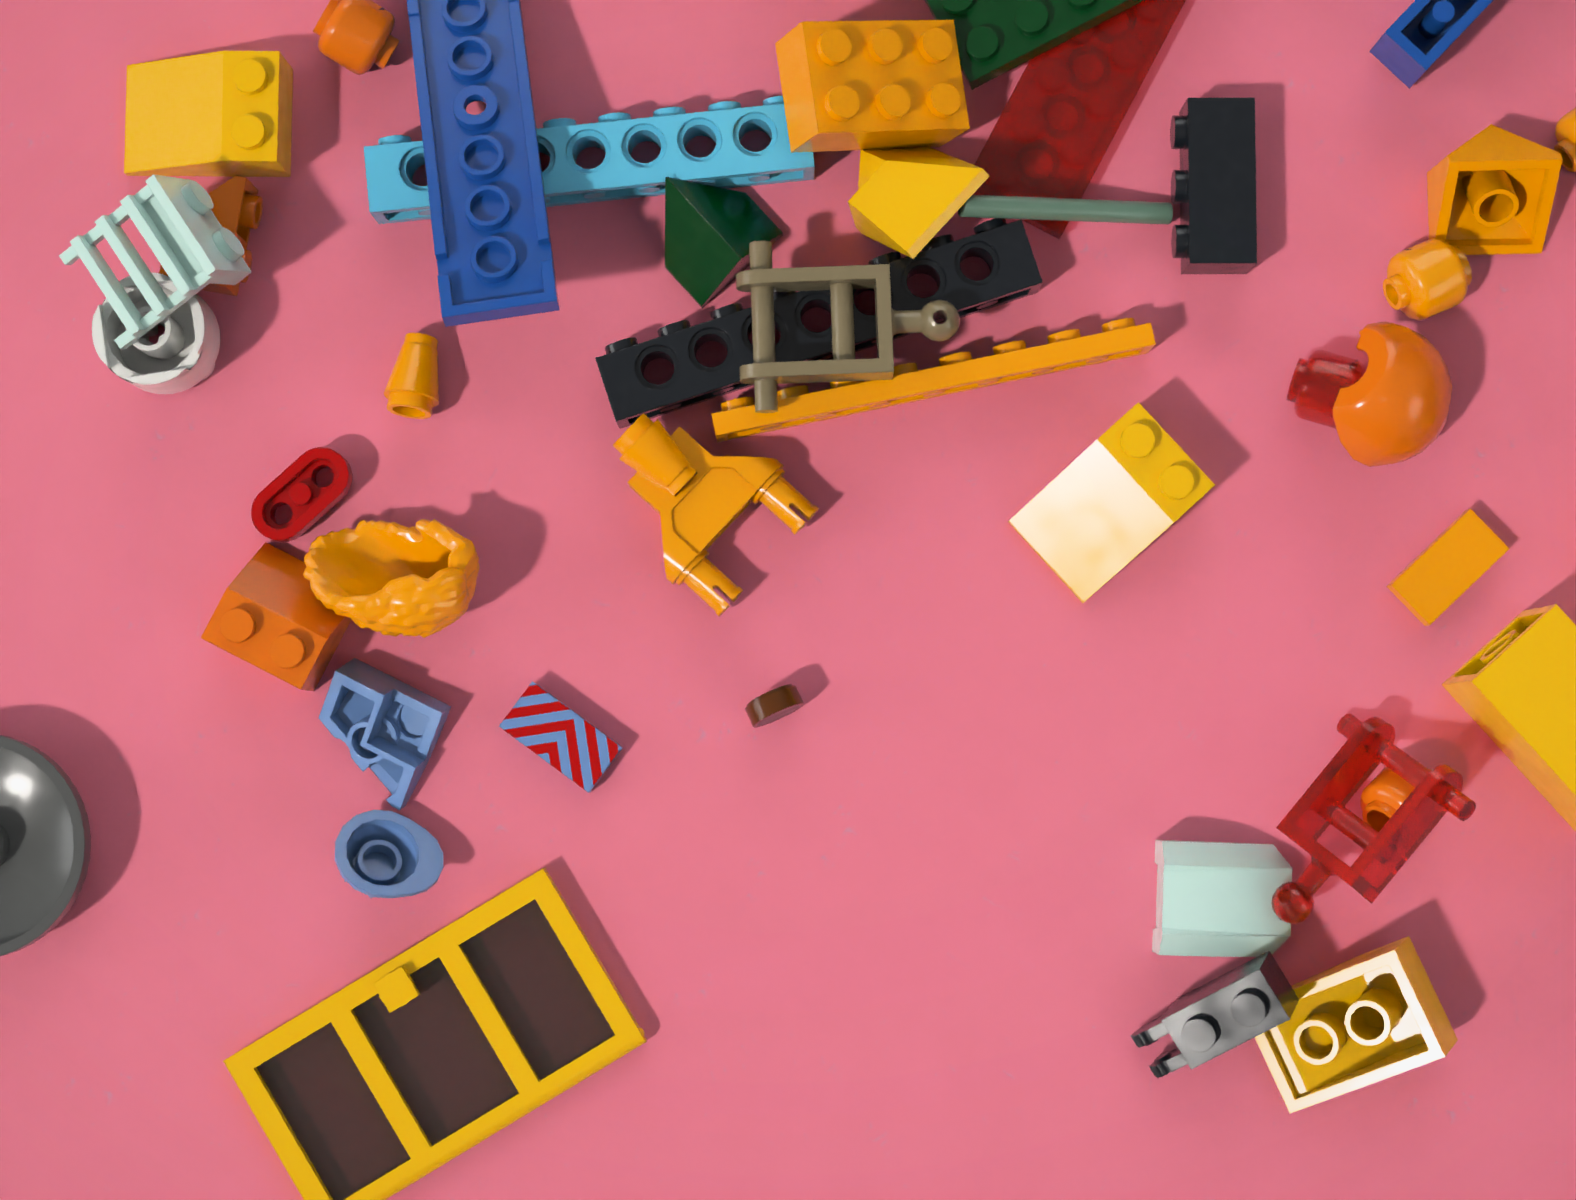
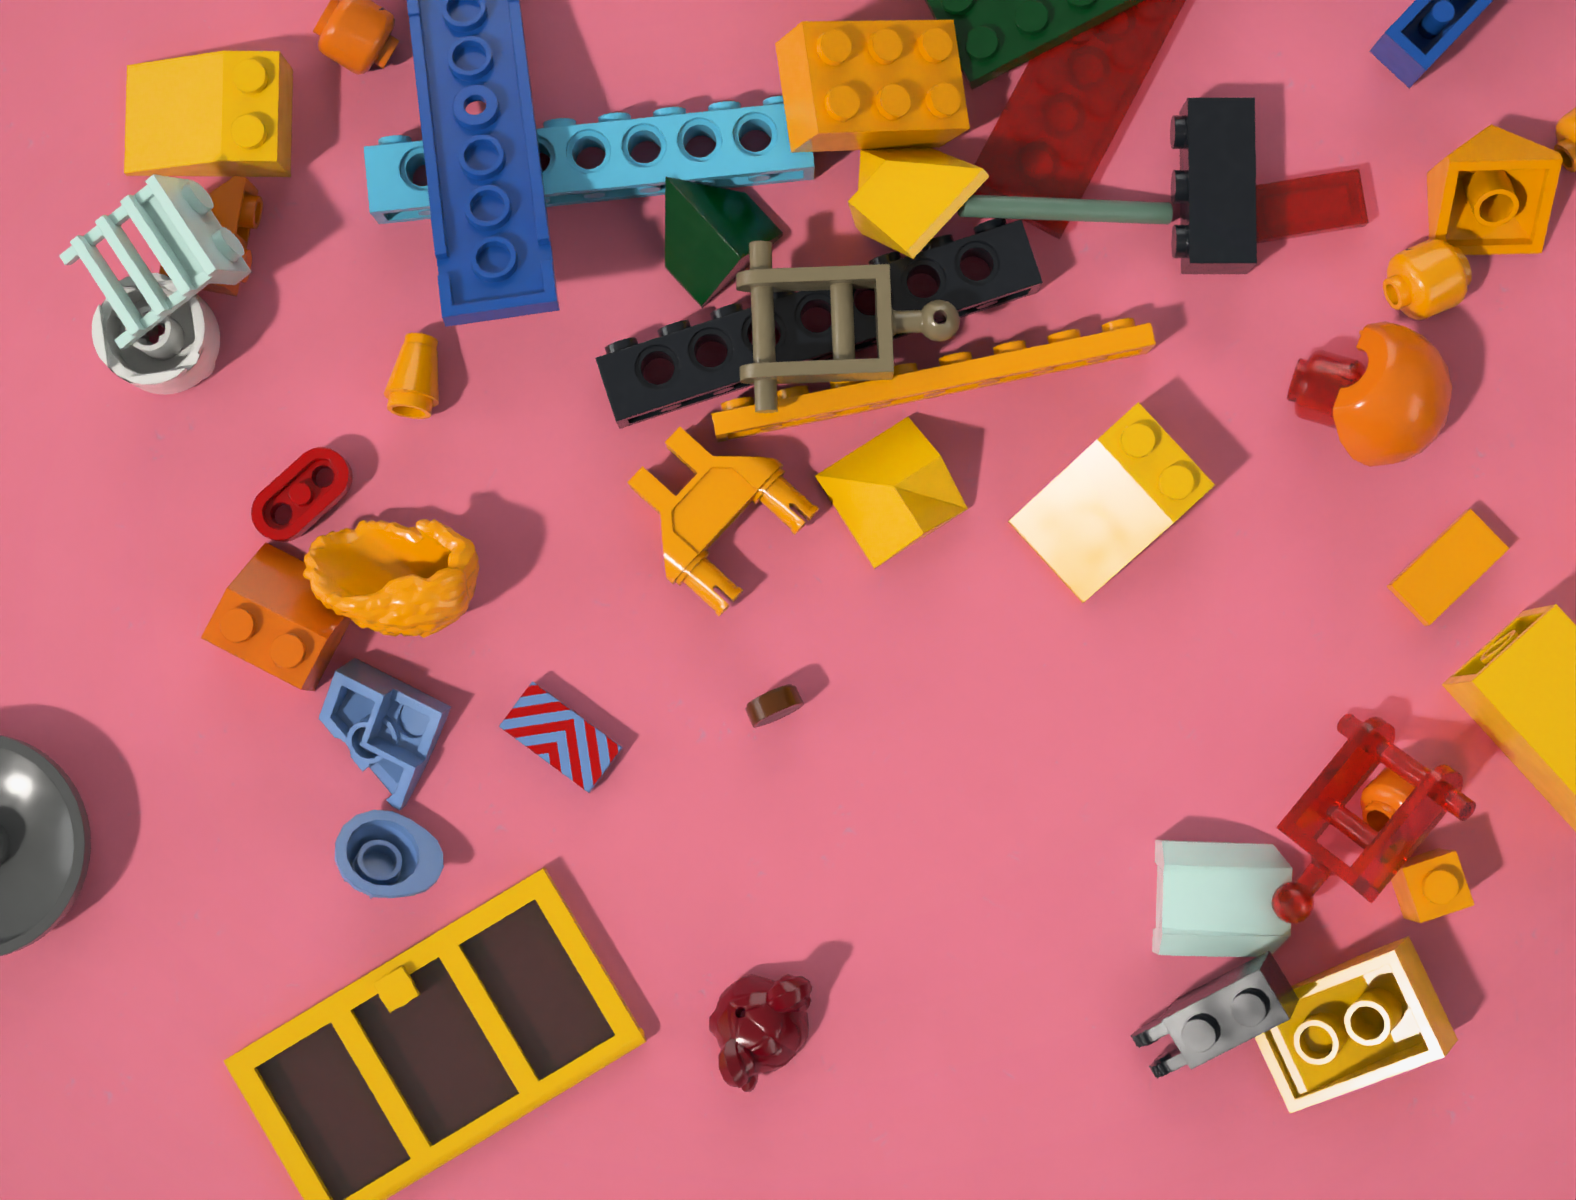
(654, 454): light orange cone -> none
(767, 1034): none -> dark red hair
(892, 491): none -> yellow slope
(1310, 206): none -> clear red tile
(1431, 886): none -> light orange brick

